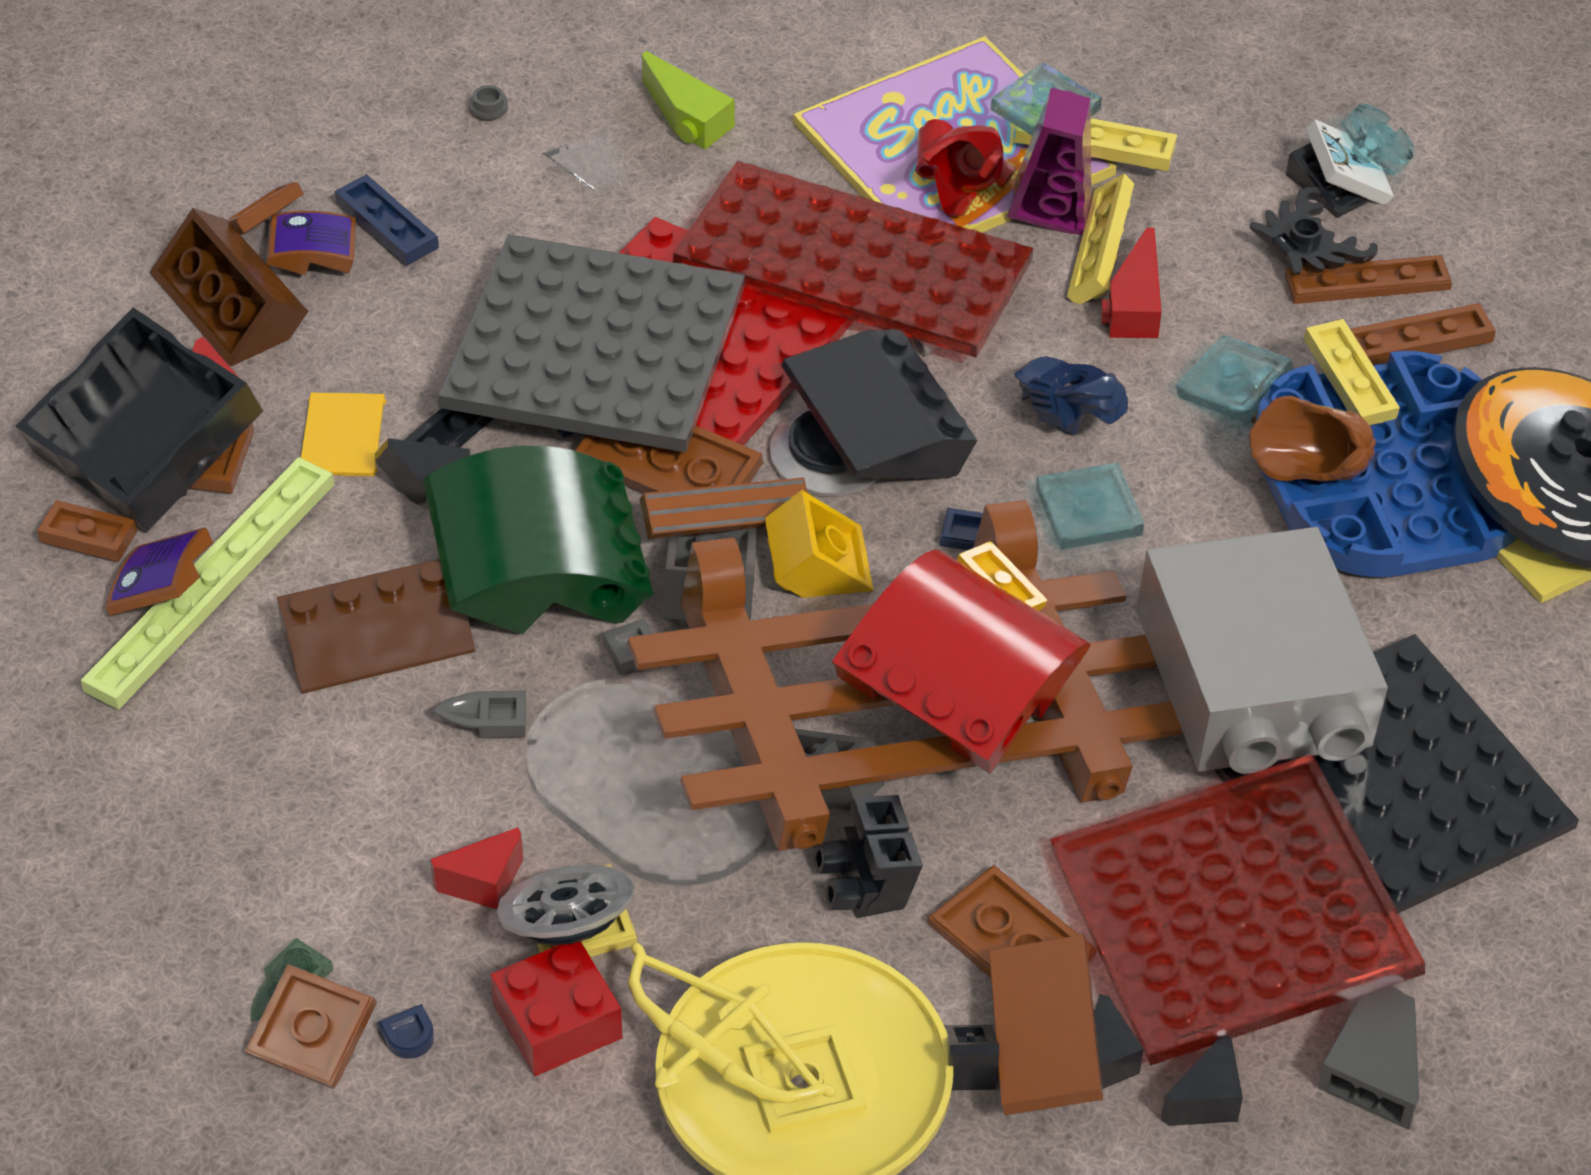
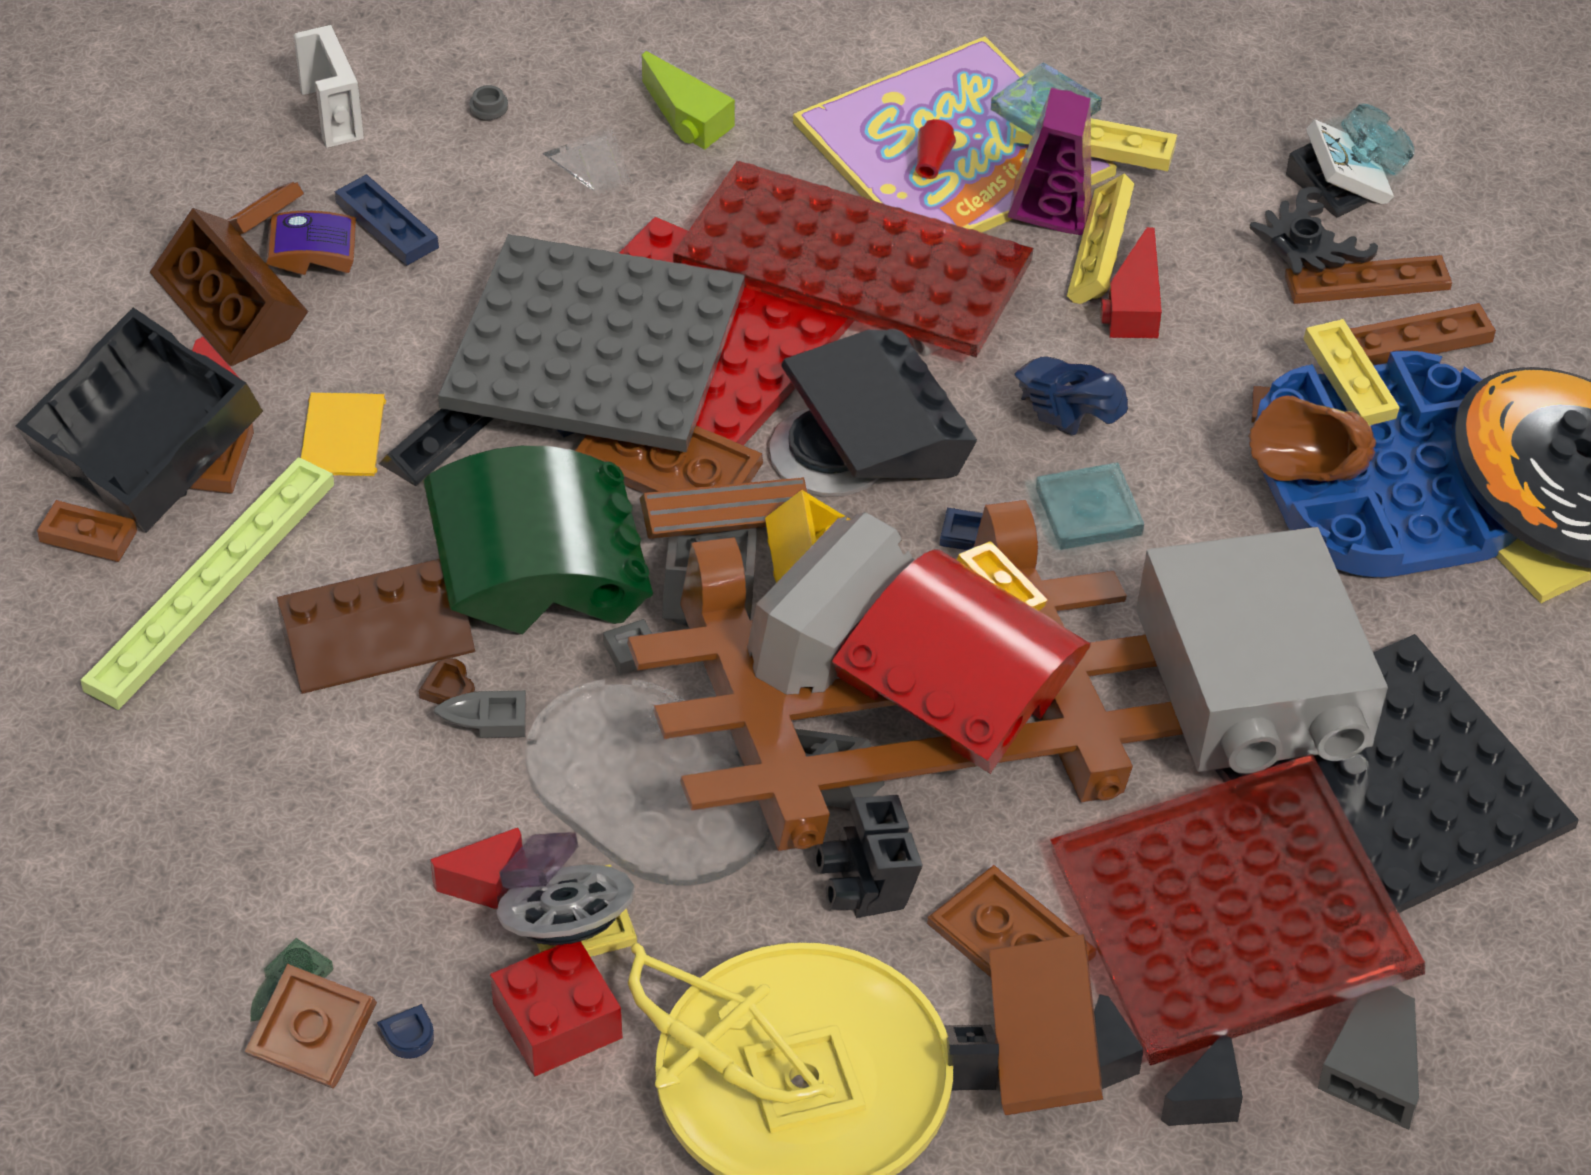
(157, 571): slope -> none
(327, 72): none -> white panel
(411, 462): black slope -> none
(446, 681): none -> reddish brown tile
(539, 860): none -> clear purple tile
(822, 601): none -> light grey brick
(968, 161): red piece -> none
(1233, 378): clear light blue plate -> none

